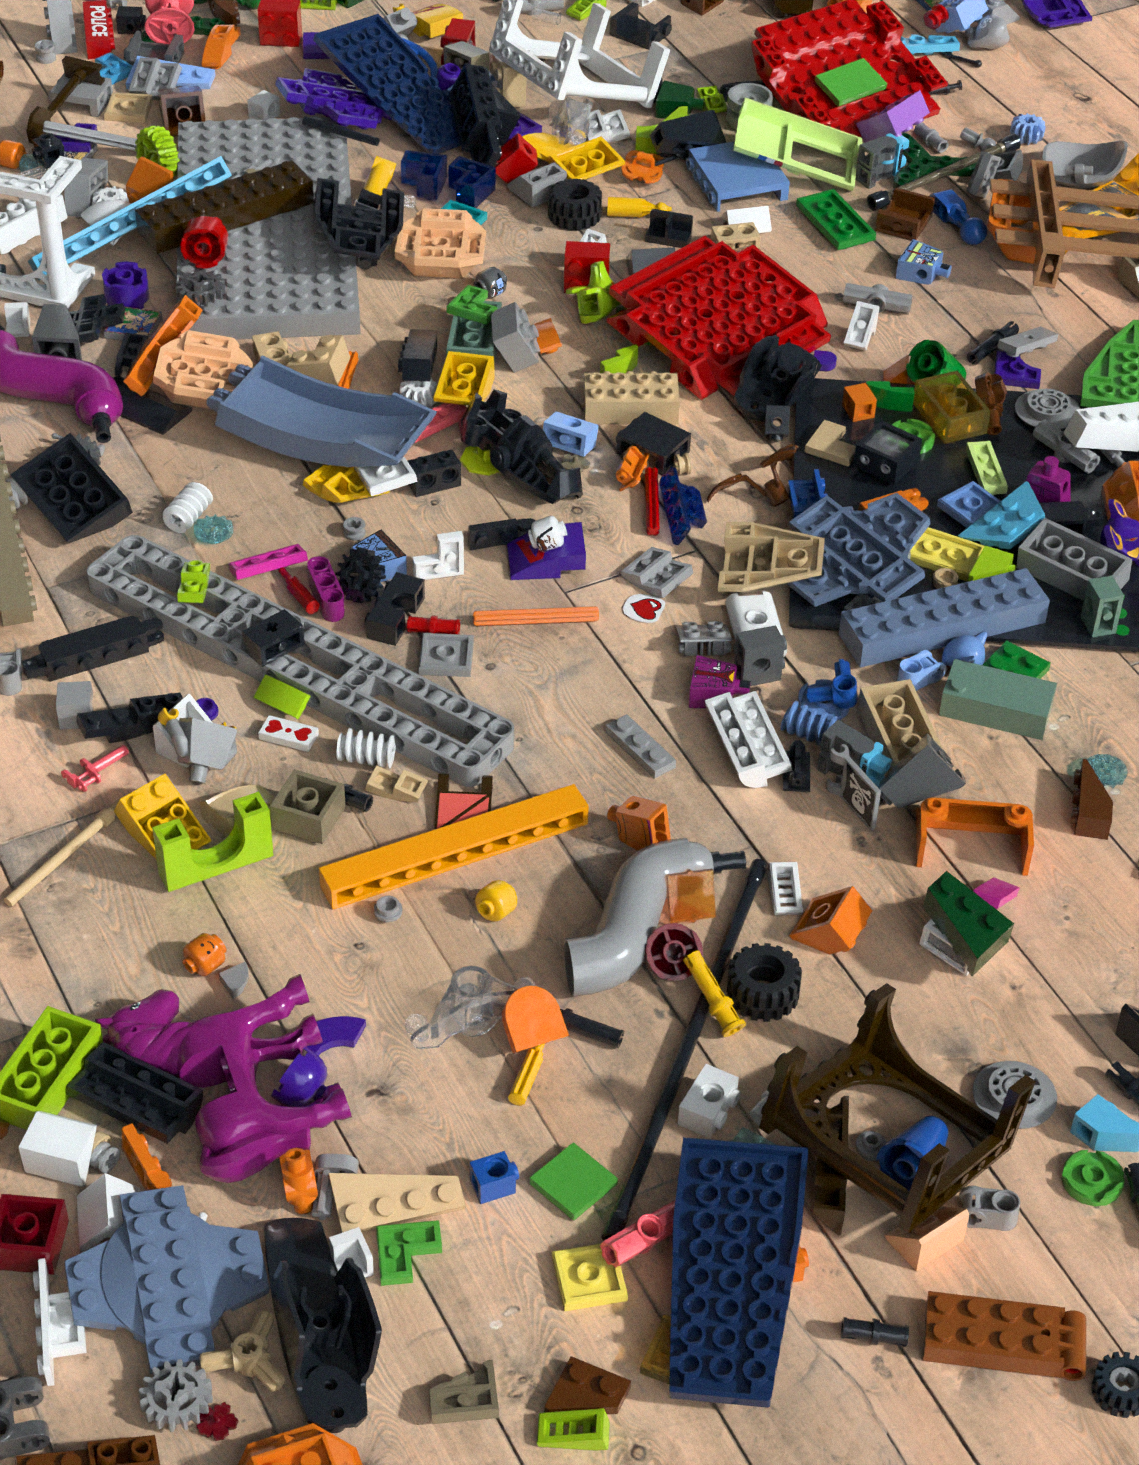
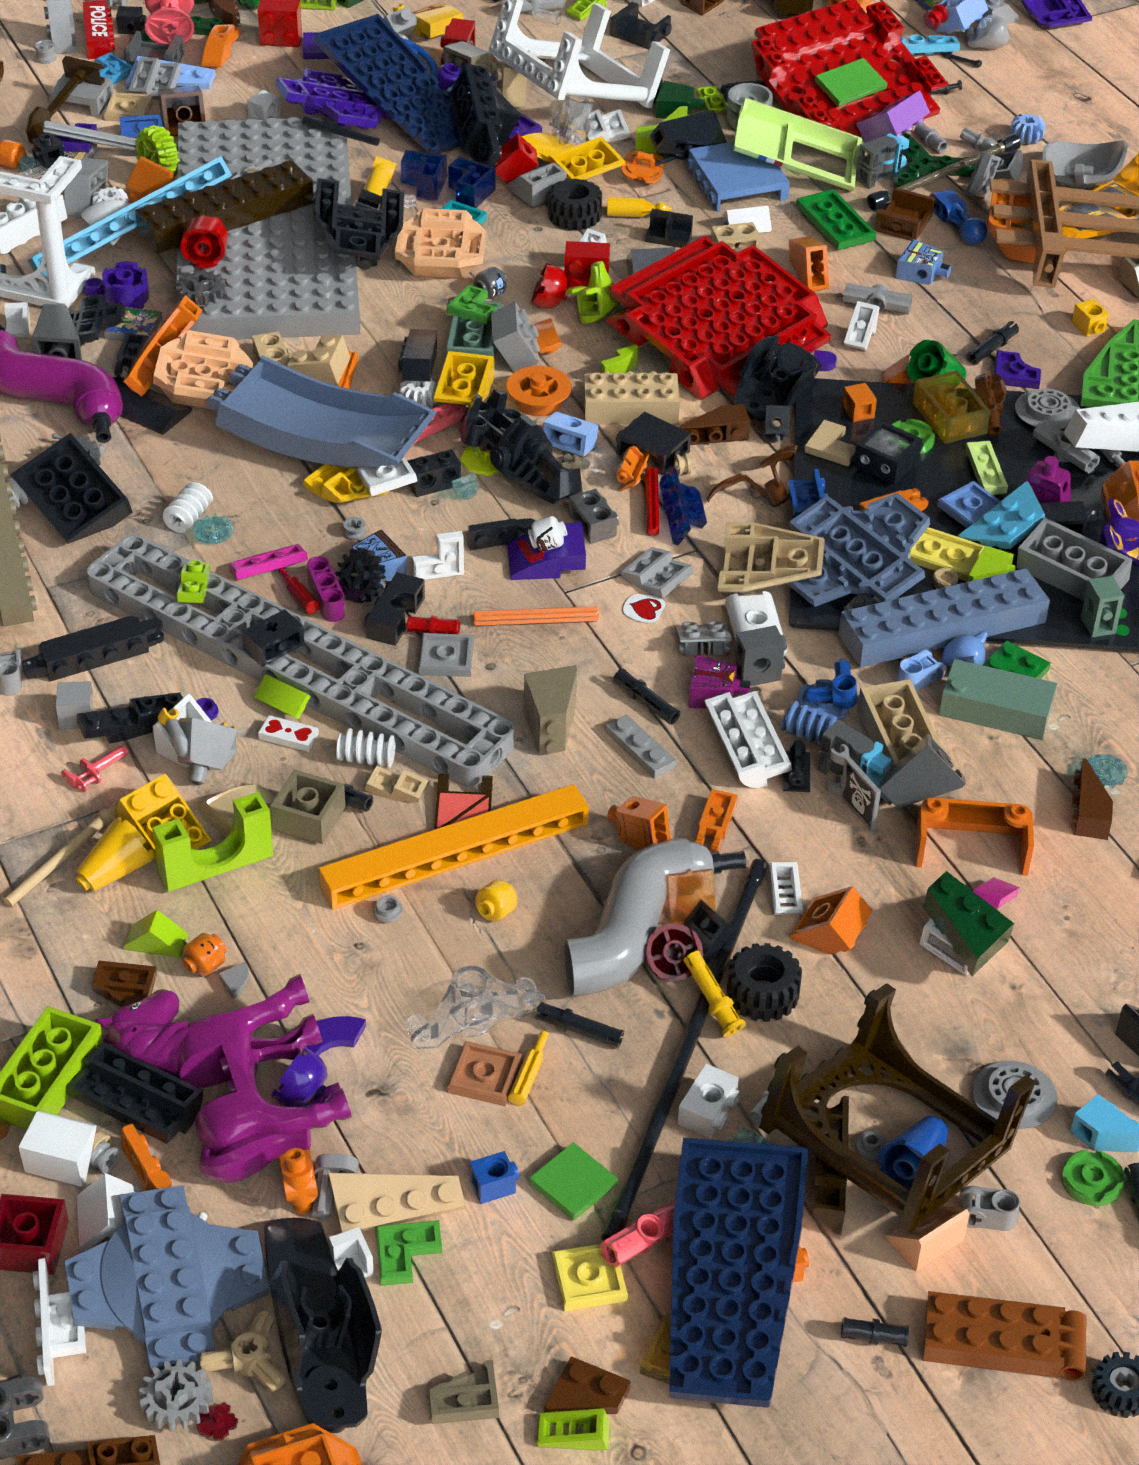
(93, 287): none -> dark purple plate
(113, 856): none -> yellow cone
(123, 981): none -> reddish brown wing
(132, 125): none -> blue panel
(156, 936): none -> lime slope
(466, 486): none -> clear light blue plate
(485, 1073): none -> nougat tile
(532, 1019): orange tile -> none
(538, 389): none -> orange wheel
(550, 288): none -> red cylinder
(550, 707): none -> dark tan slope
(595, 514): none -> flat silver brick
(638, 690): none -> black pin
(710, 928): none -> black wing
(716, 817): none -> orange hinge
(719, 425): none -> reddish brown slope
(810, 262): none -> orange slope
(892, 397): green slope -> none
(1027, 341): light grey tile -> none
(1090, 317): none -> yellow brick

